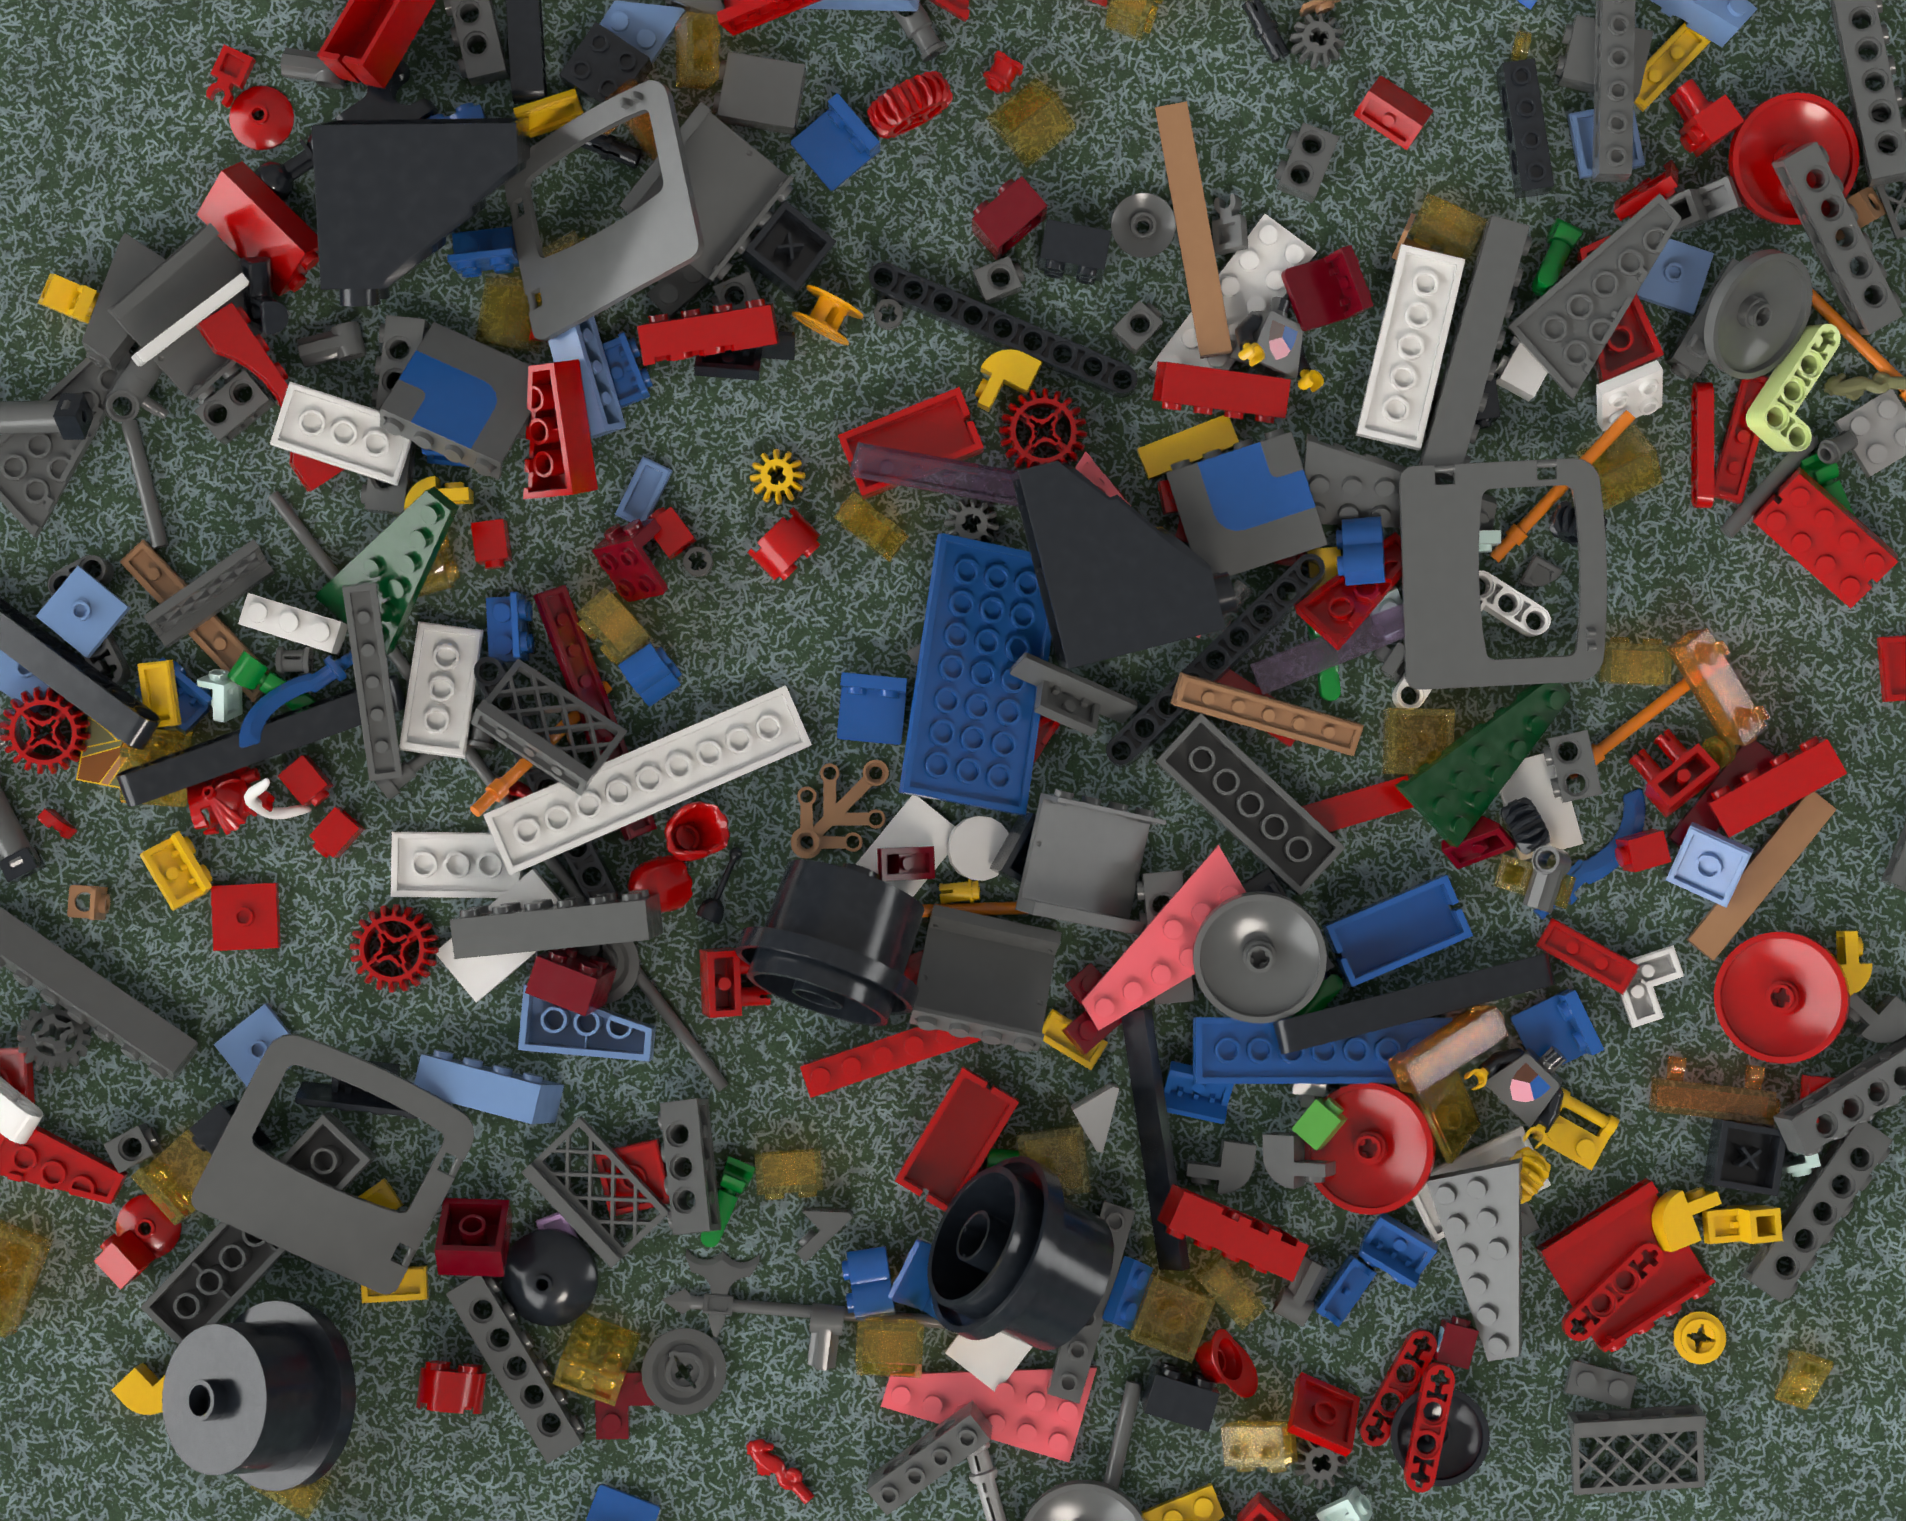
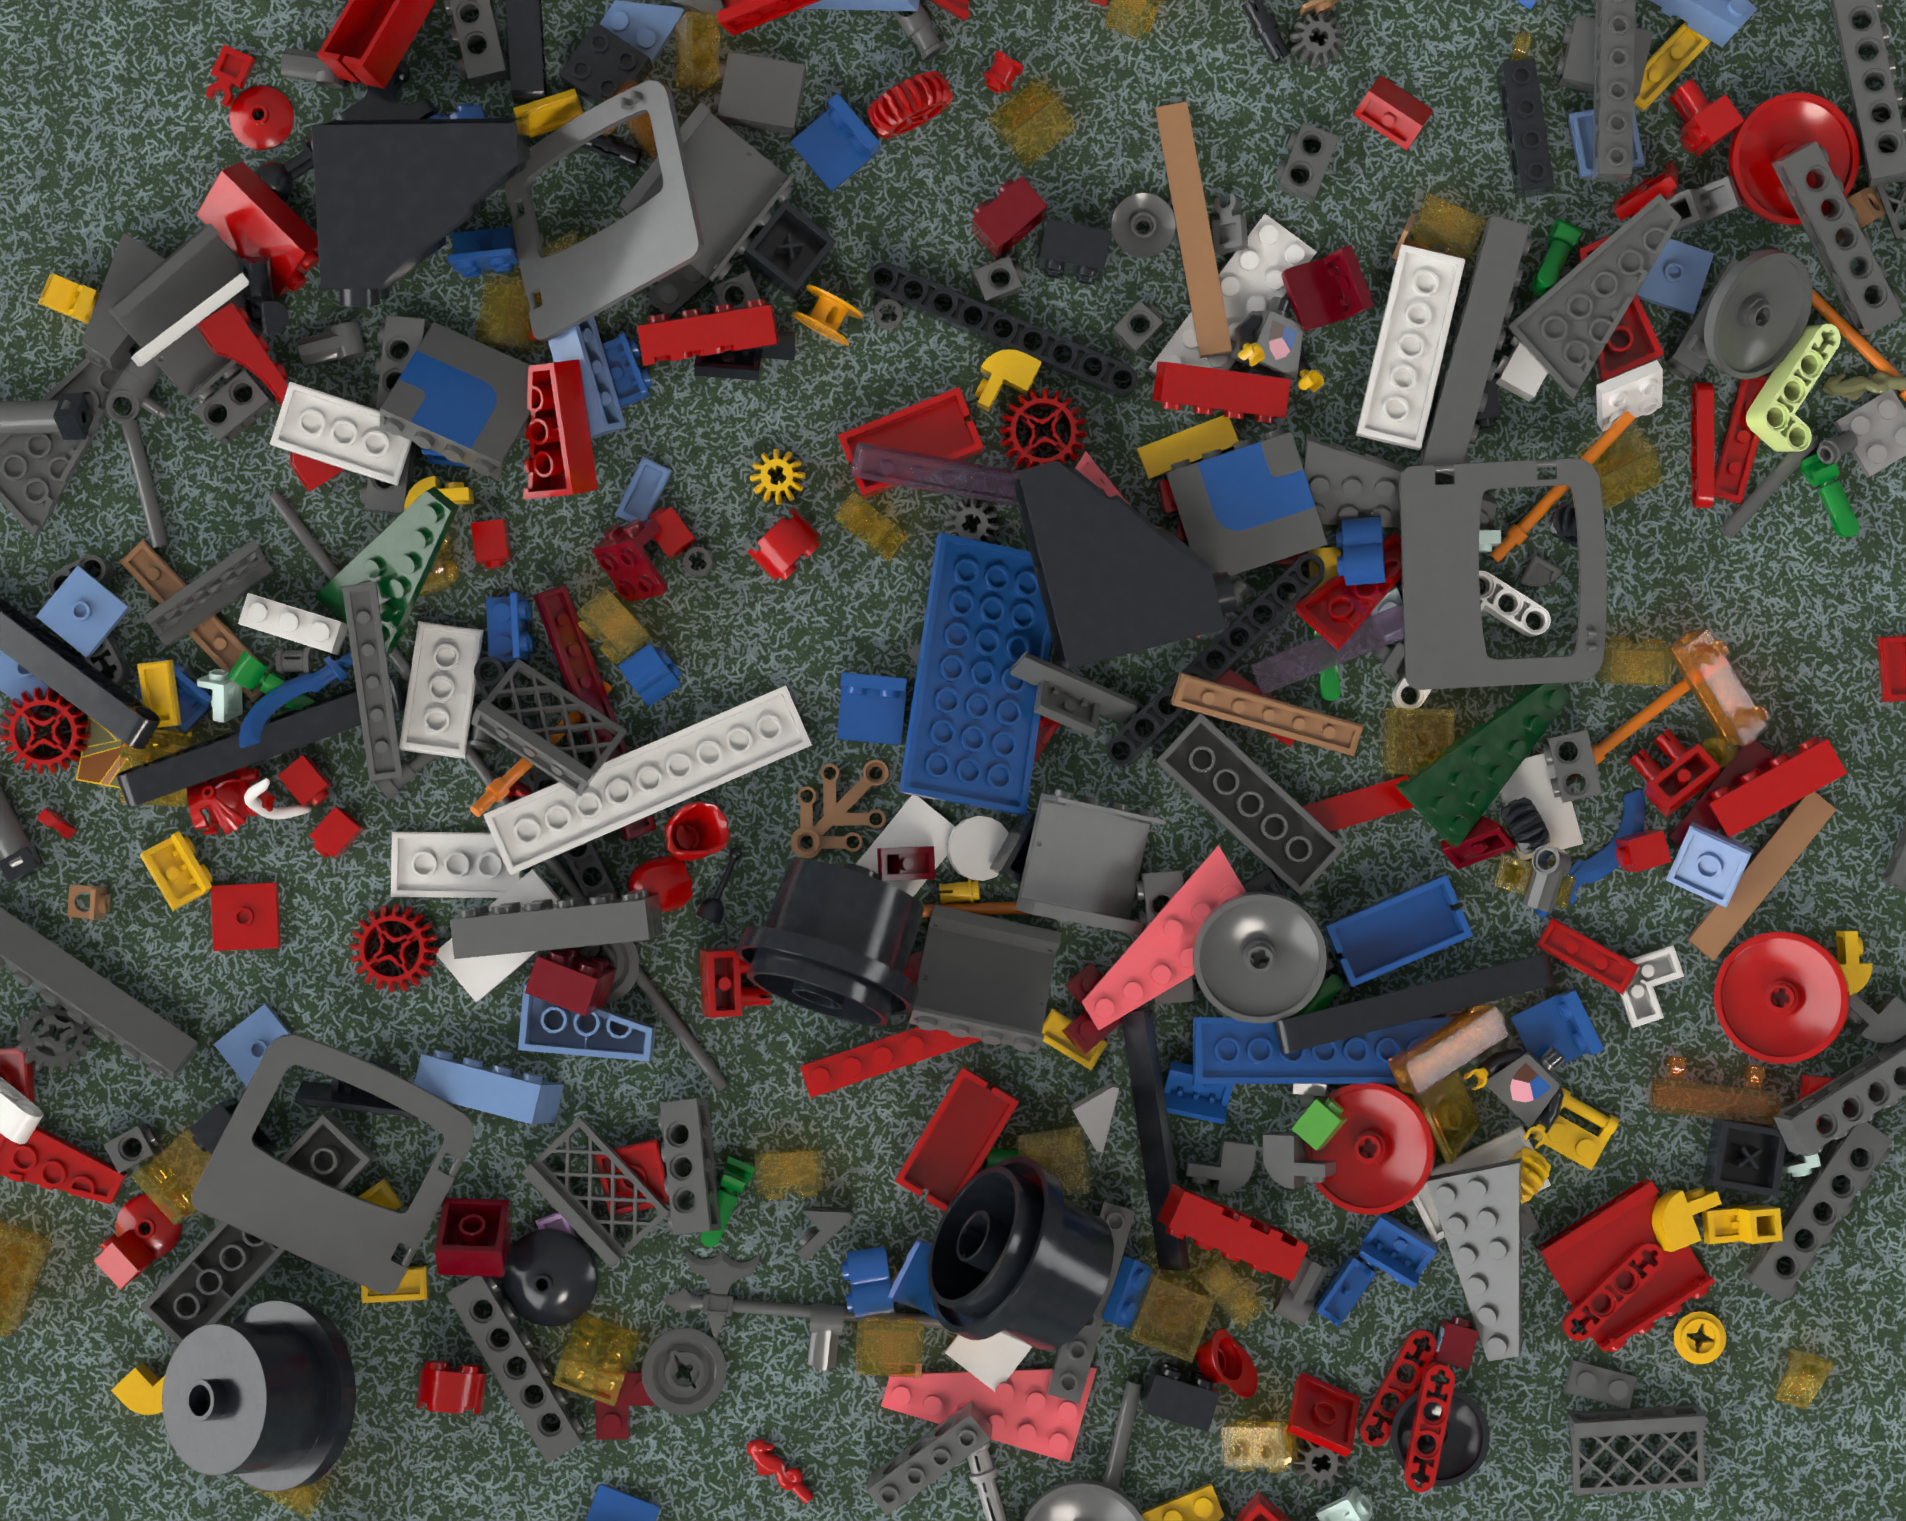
(1825, 537): red piece -> none

